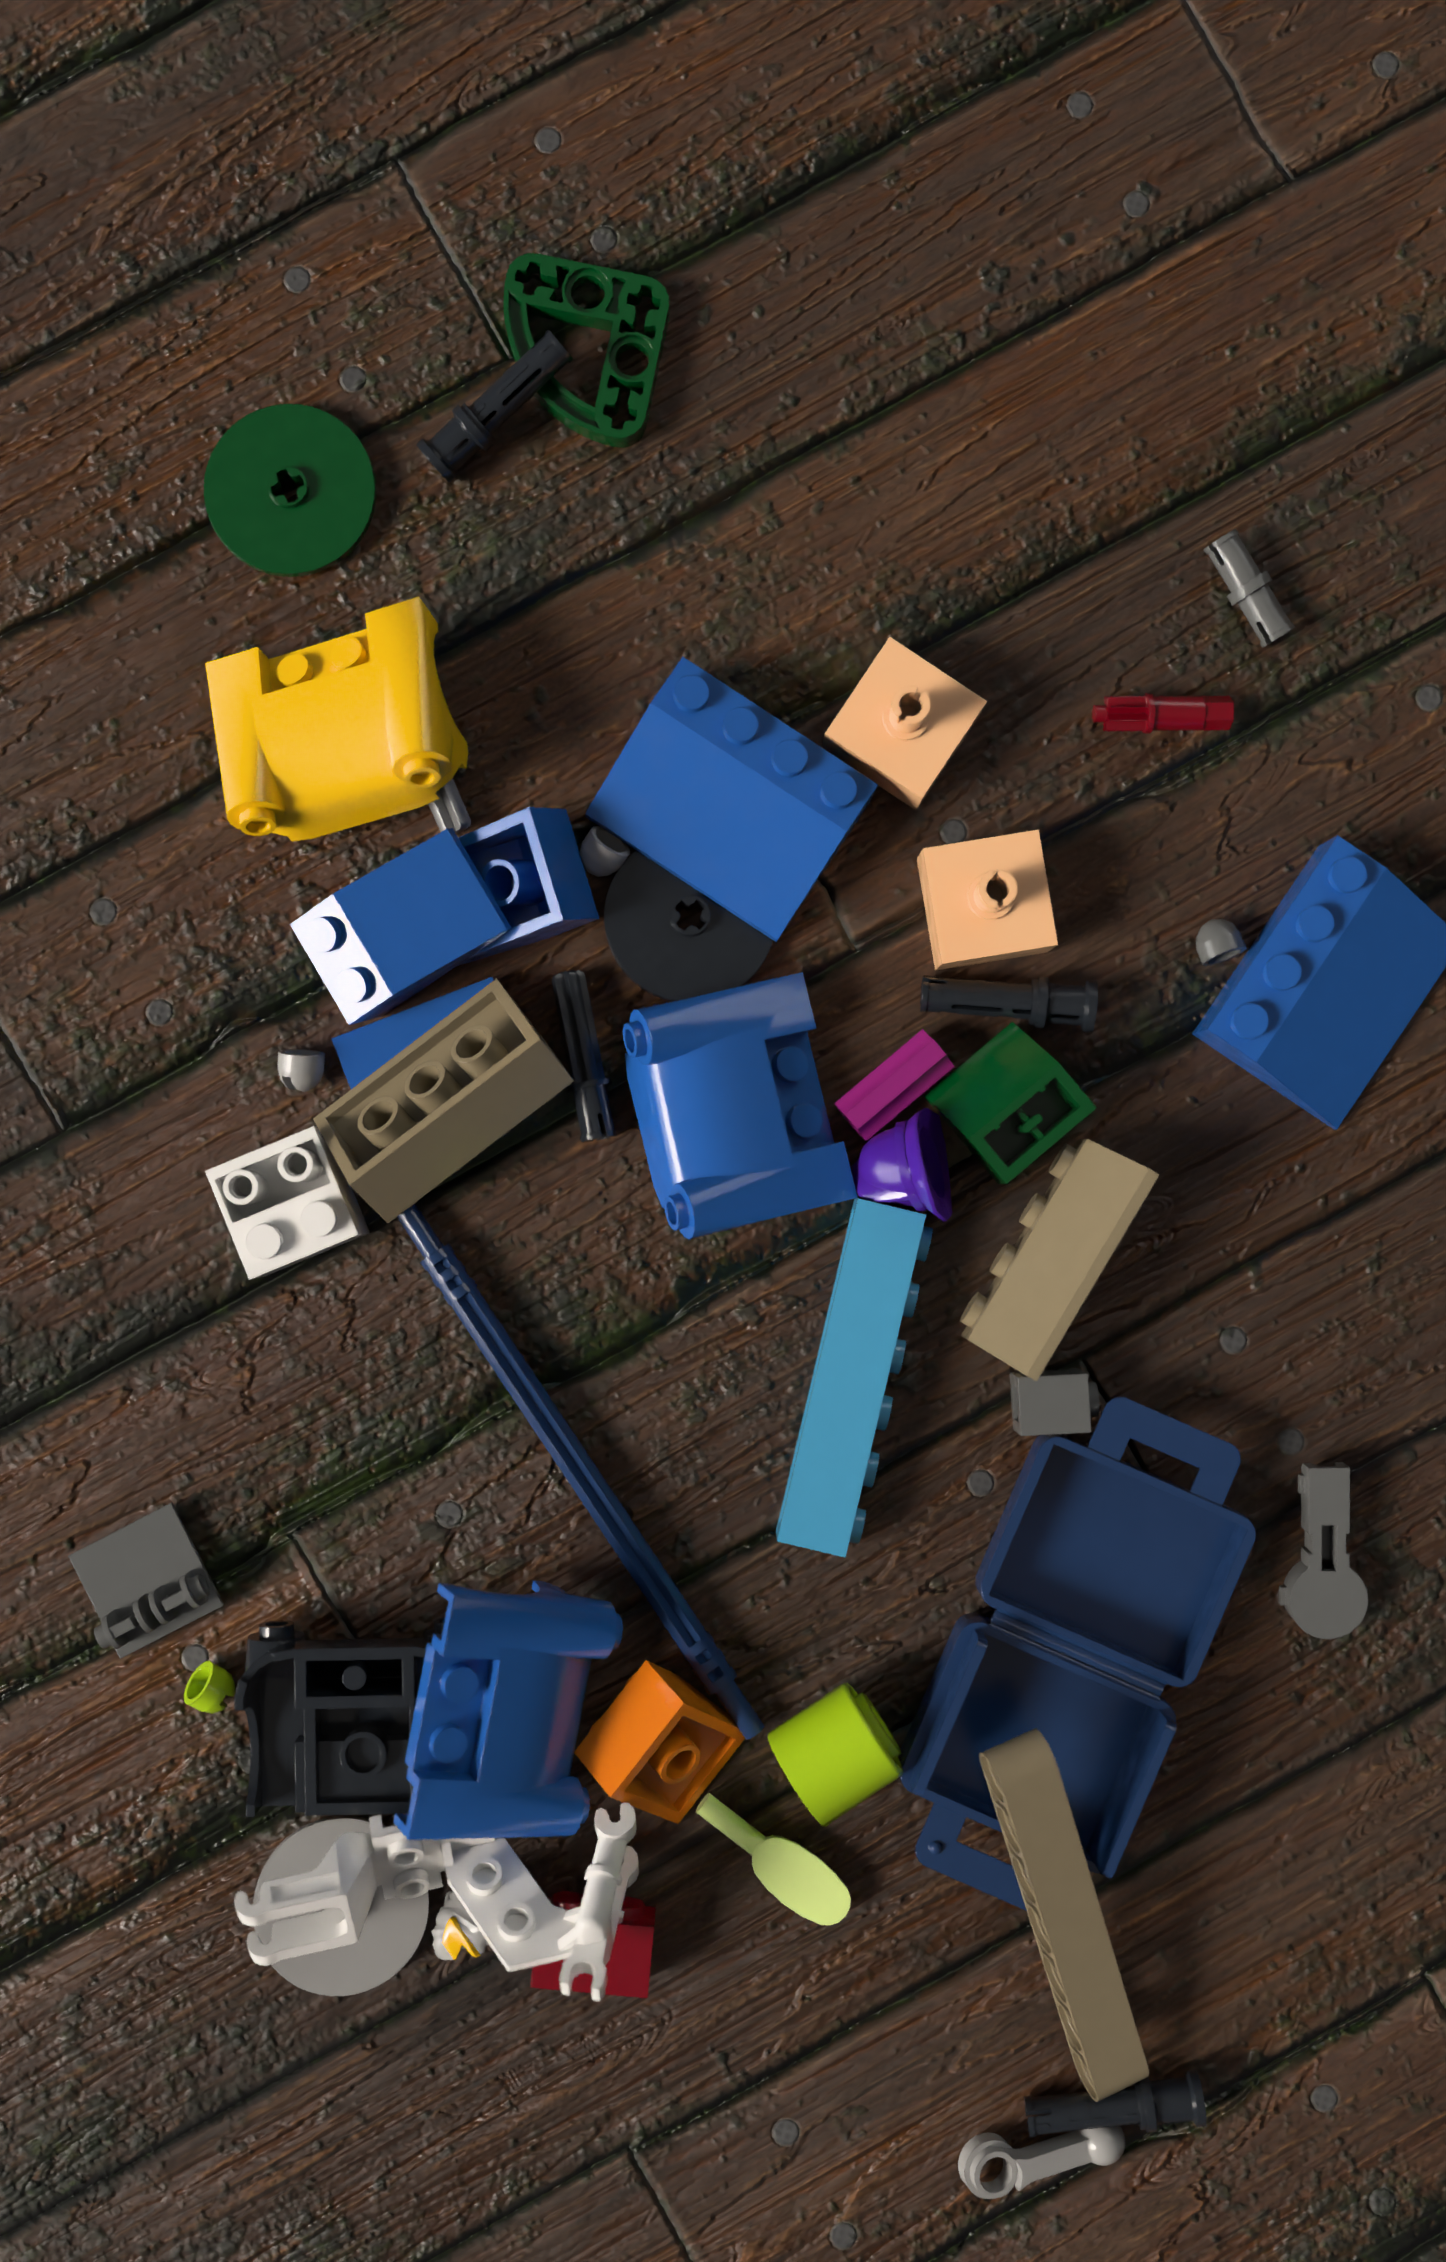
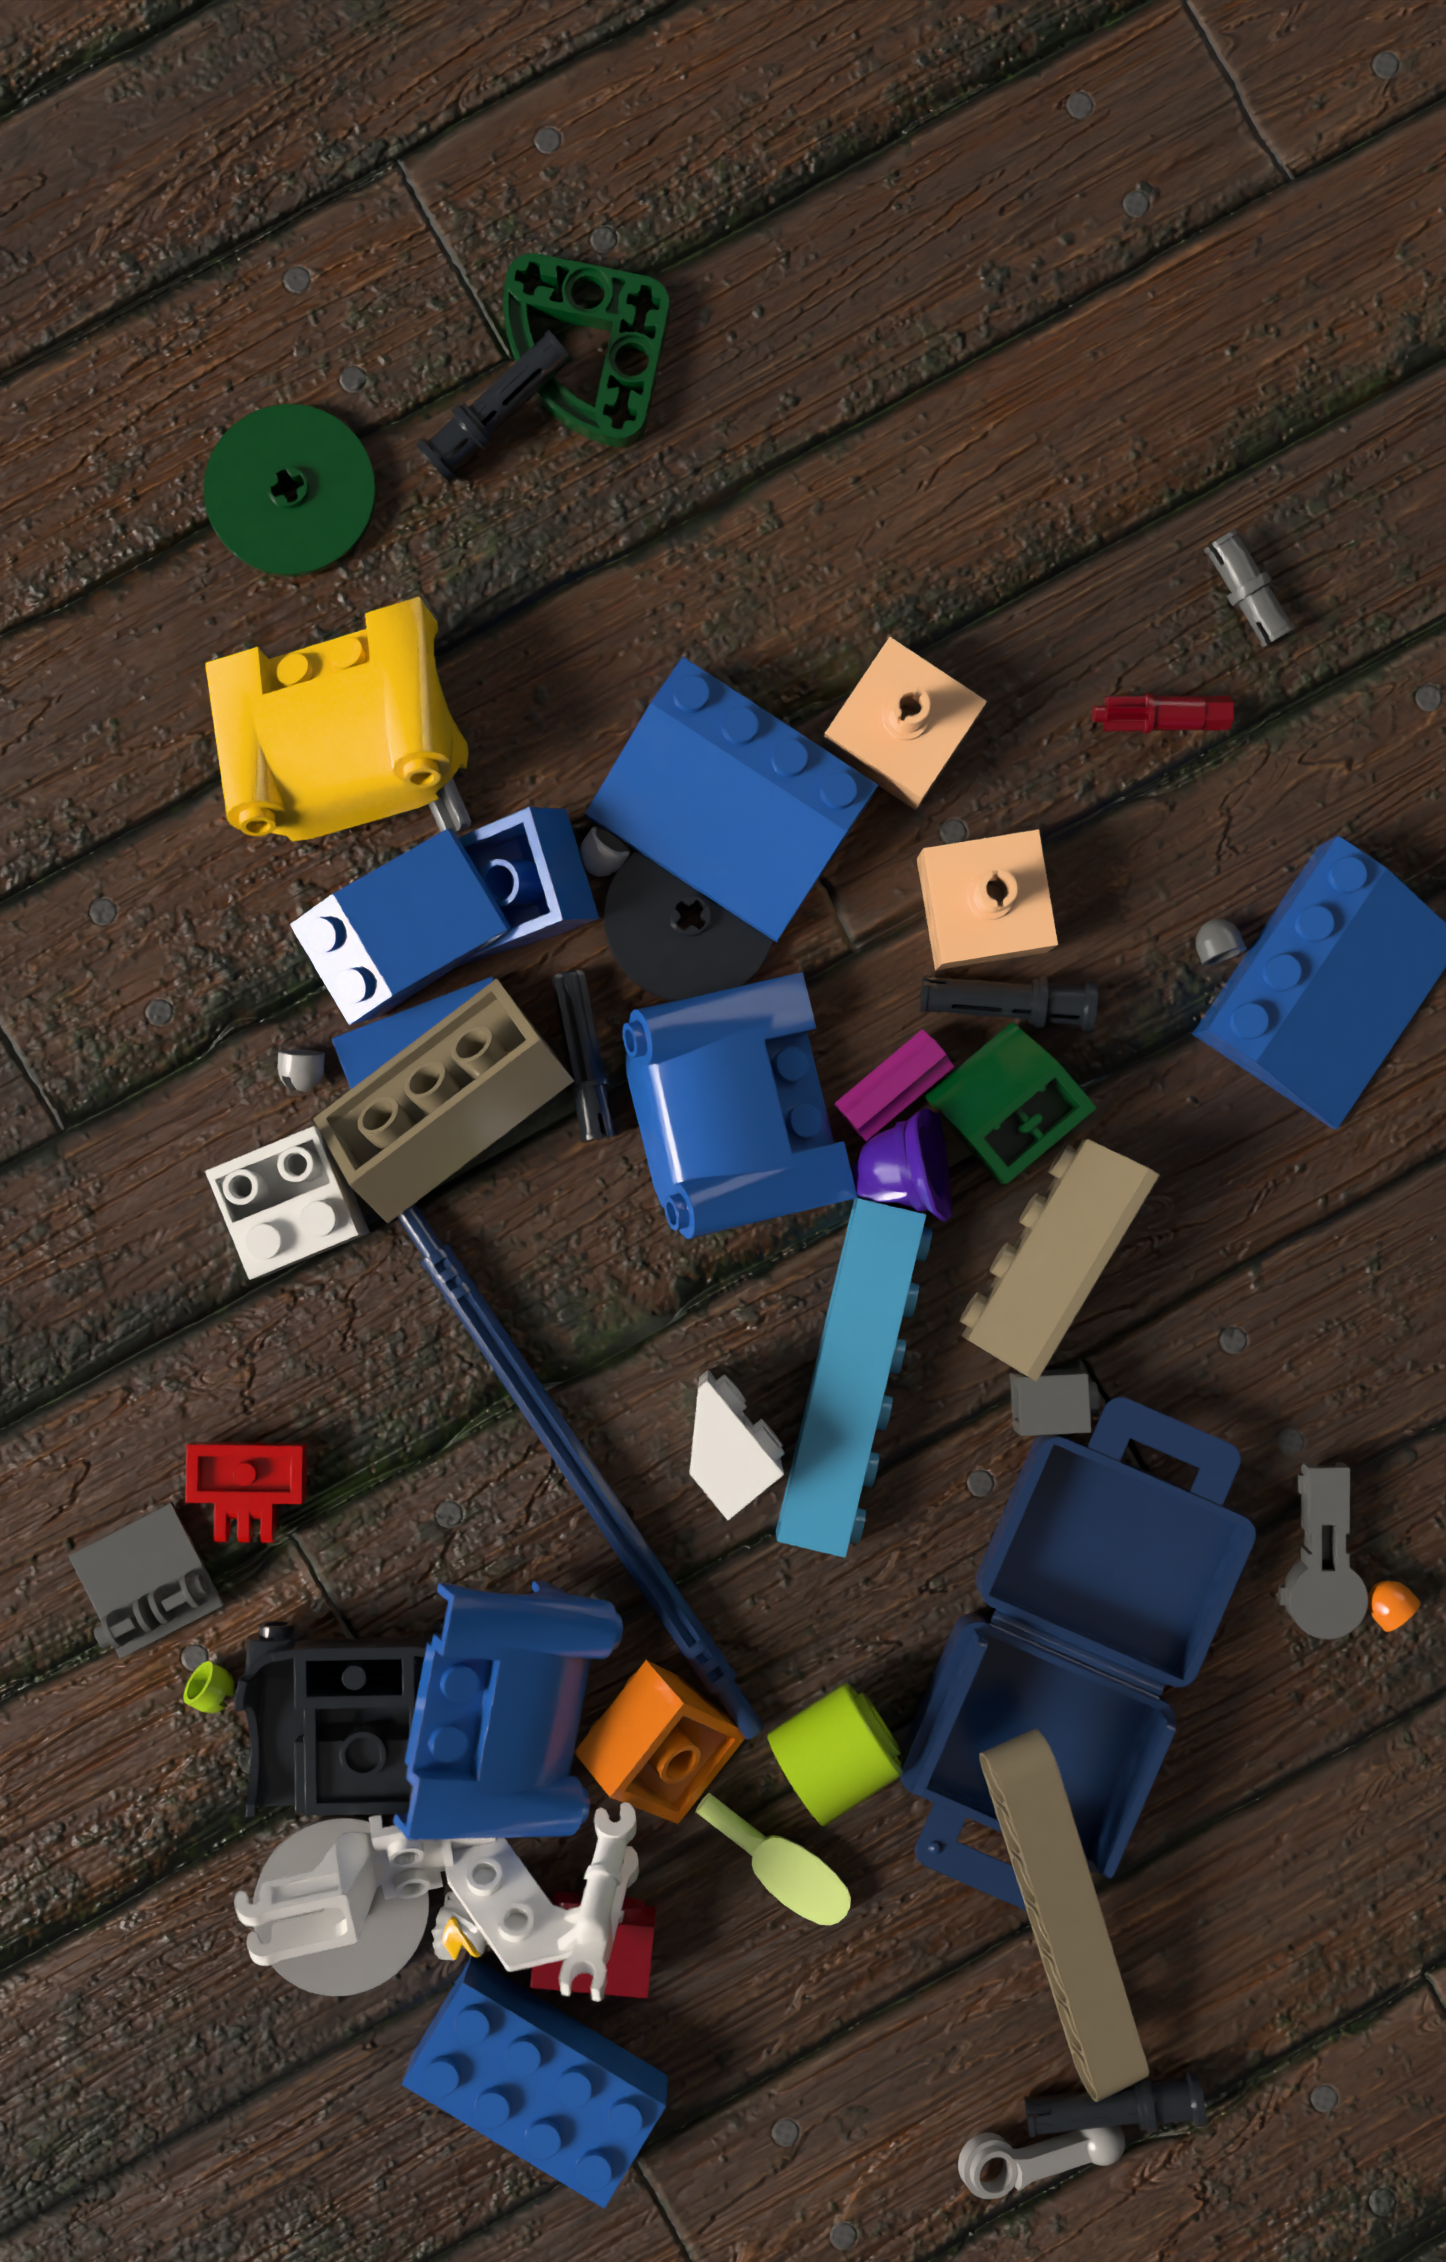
(246, 1483): none -> red hinge
(537, 2082): none -> blue brick
(729, 1453): none -> white slope
(1392, 1604): none -> orange hinge

